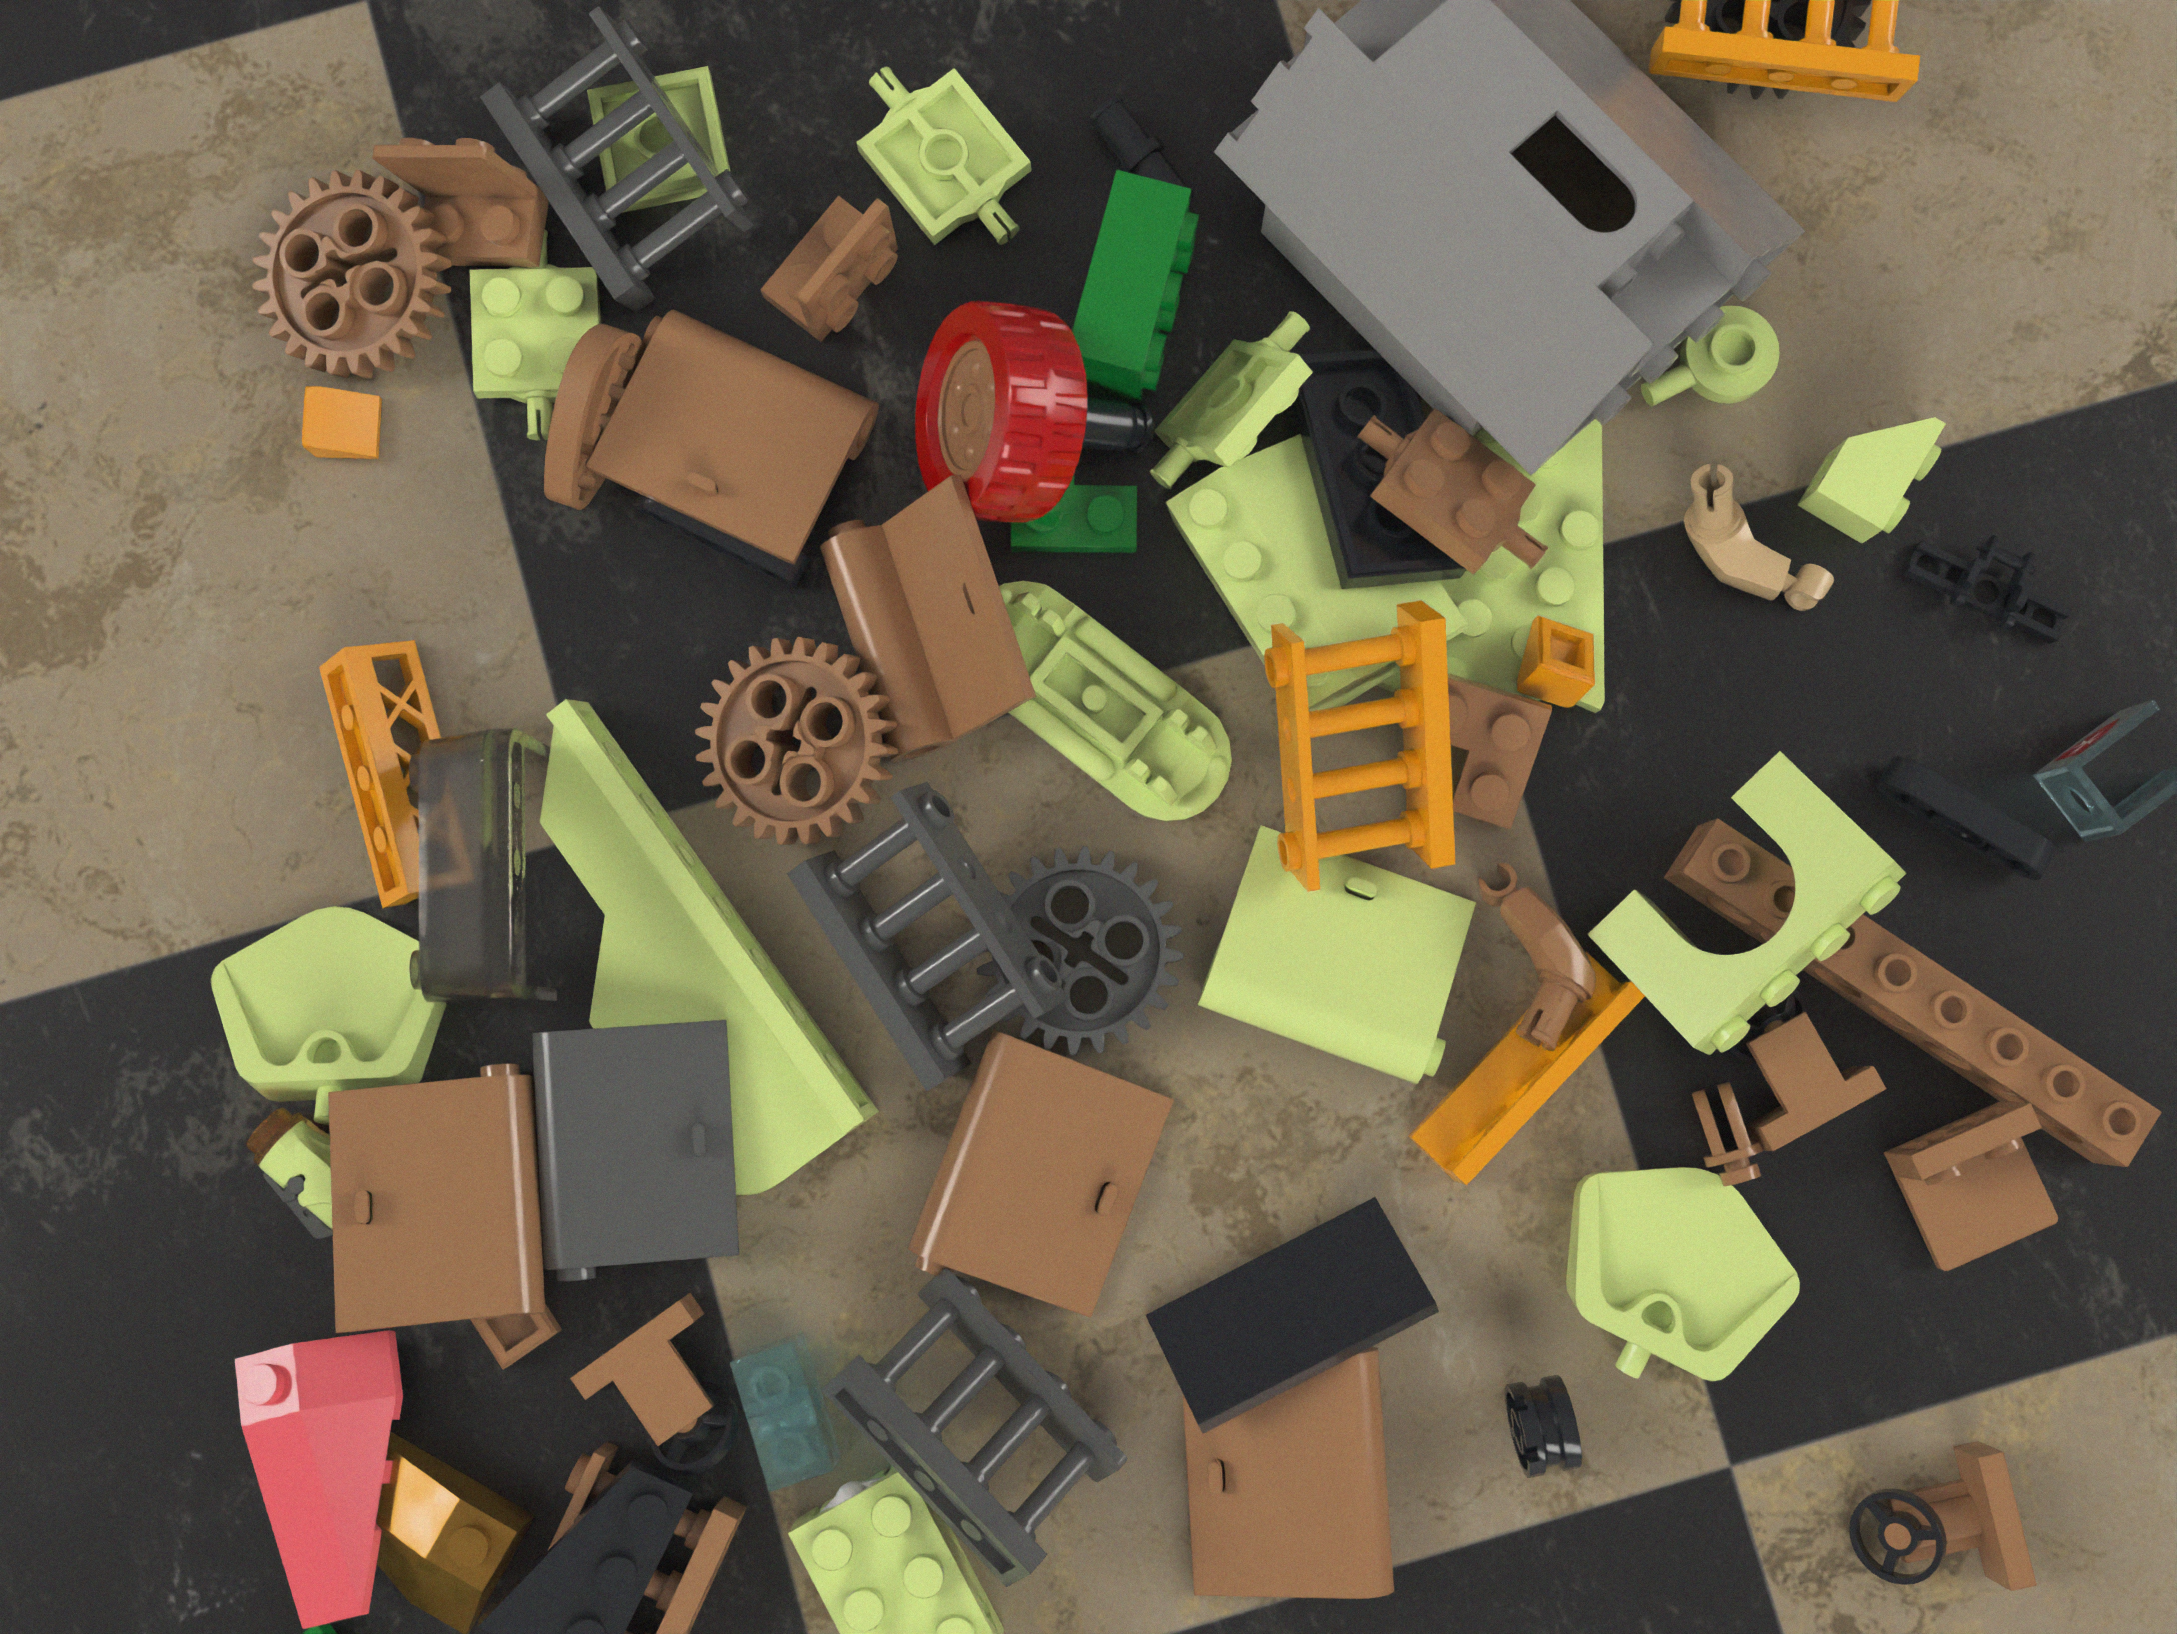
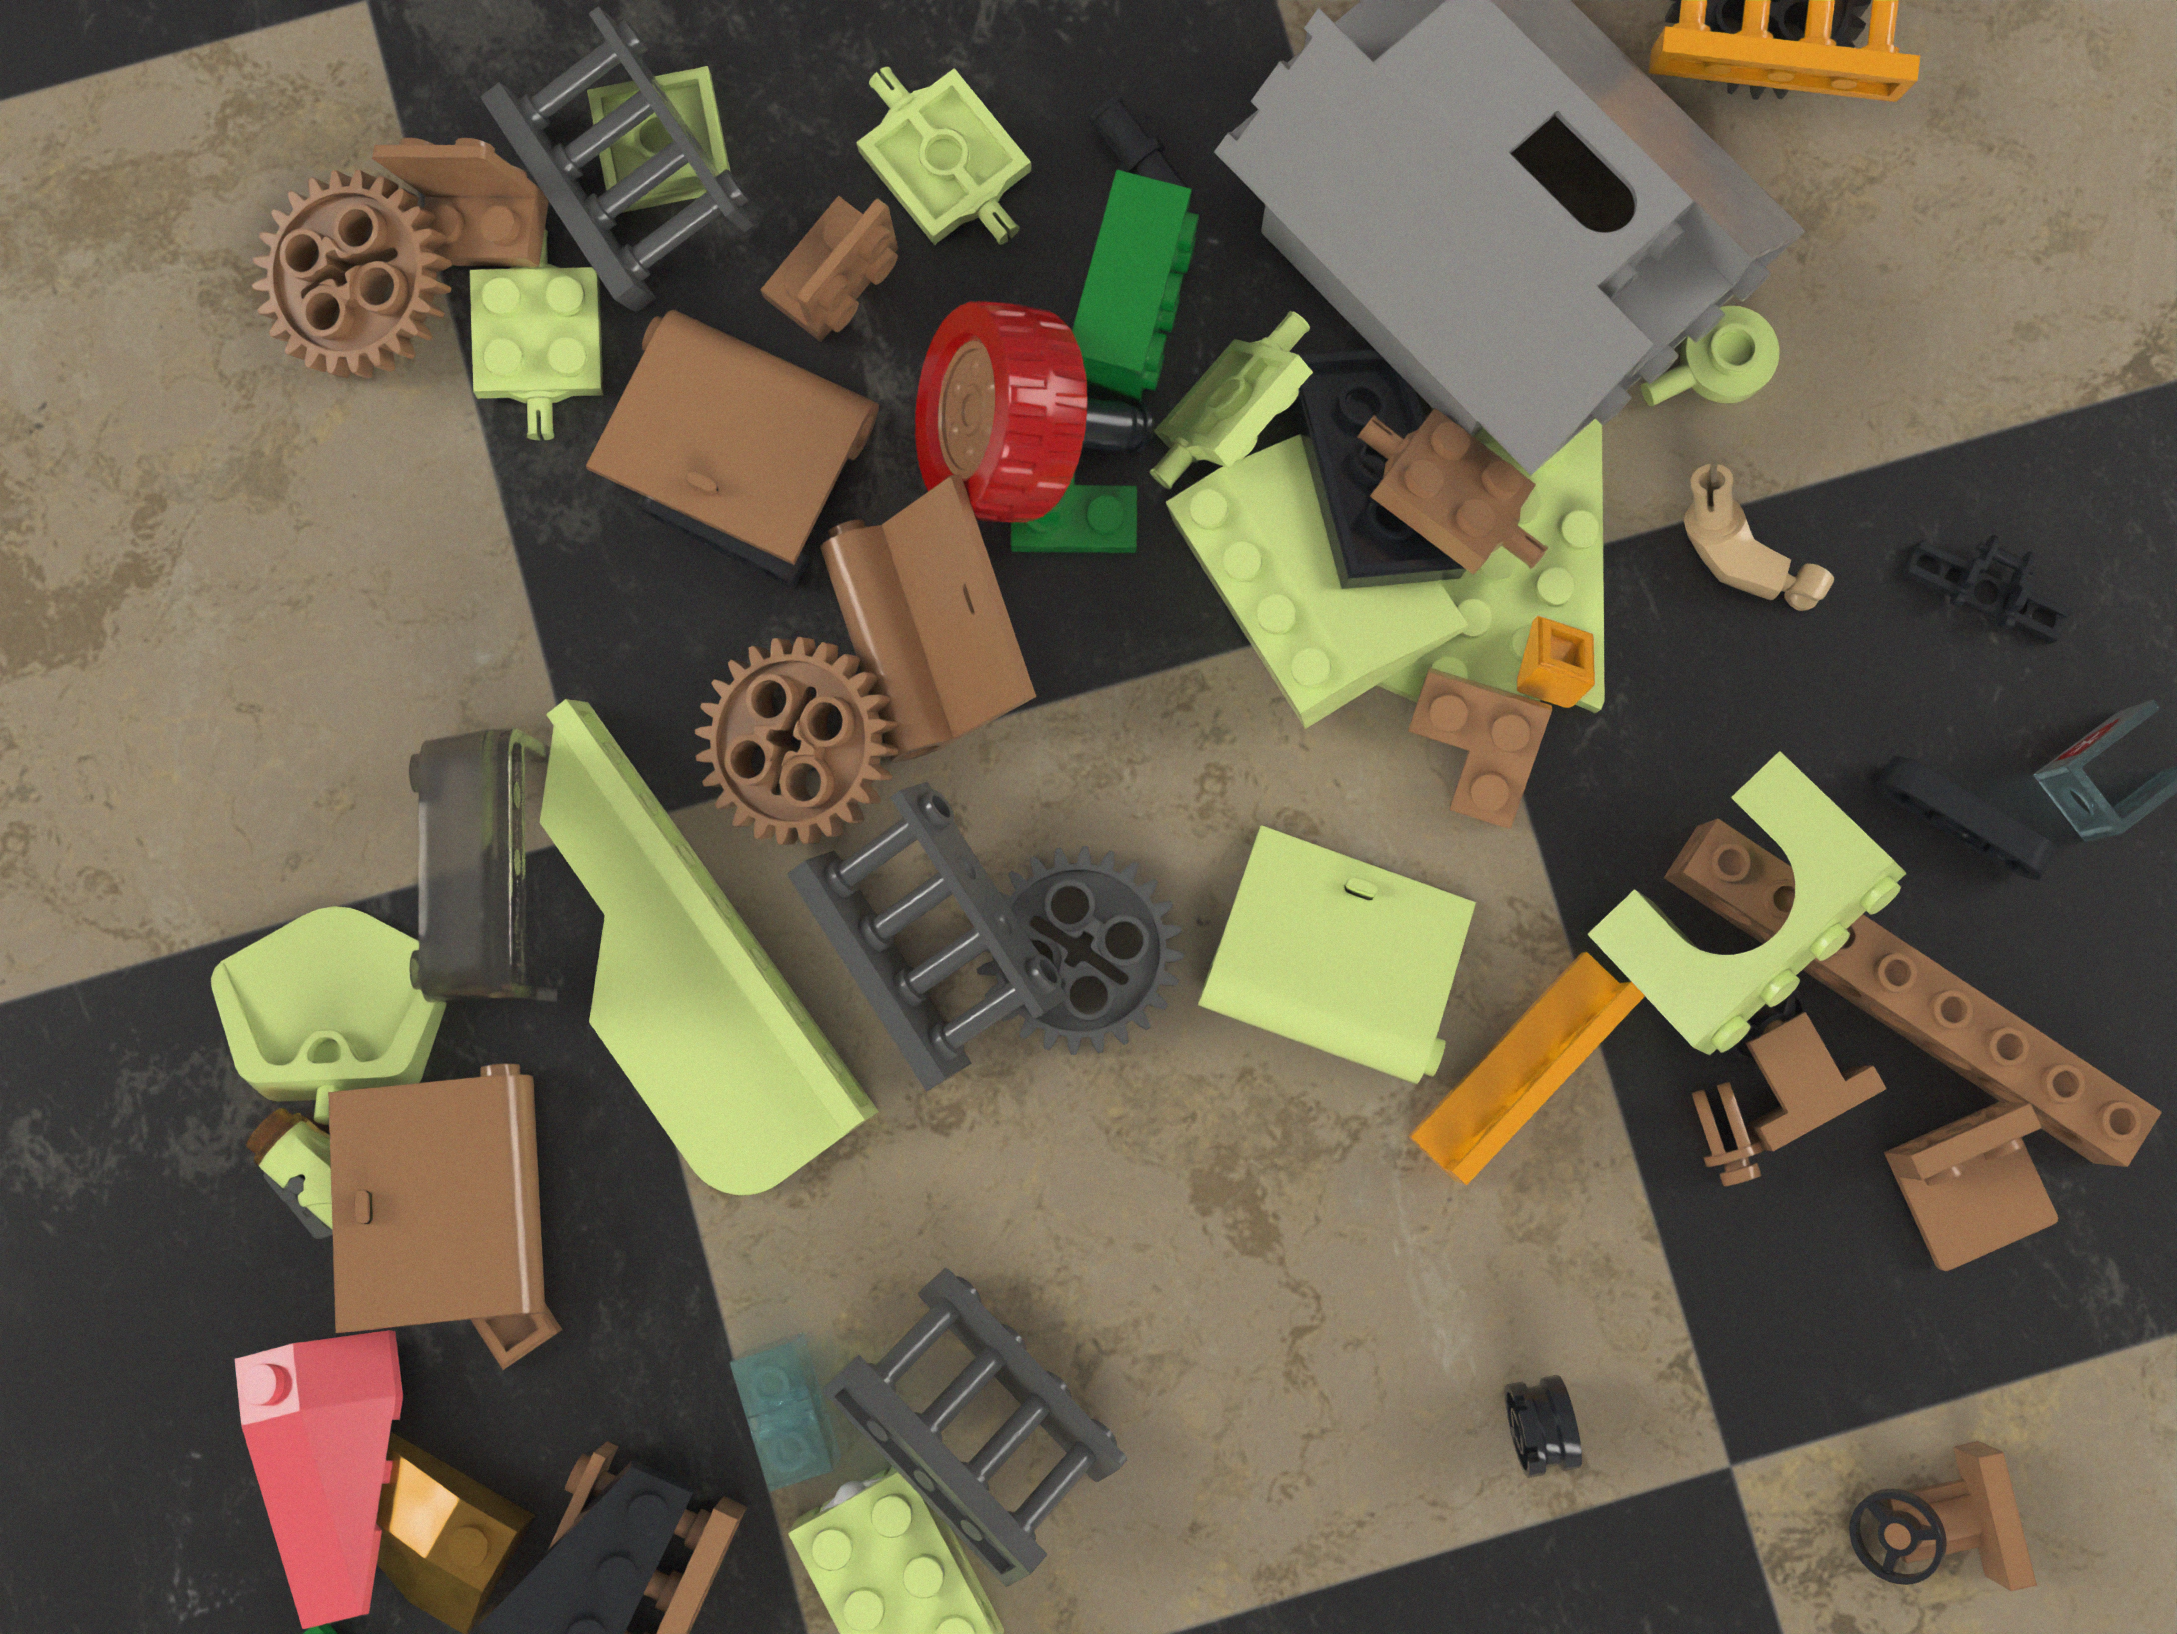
(341, 423): light orange slope -> none
(375, 760): light orange fence -> none
(583, 406): medium nougat piece -> none
(634, 1146): dark grey door -> none
(665, 1389): medium nougat piece -> none
(1028, 1170): medium nougat door -> none
(1114, 709): yellowish green piece -> none
(1291, 1314): black tile -> none
(1300, 1492): medium nougat door -> none
(1421, 768): light orange fence -> none
(1556, 955): medium nougat arm -> none
(1675, 1268): yellowish green animal -> none
(1868, 474): yellowish green slope -> none

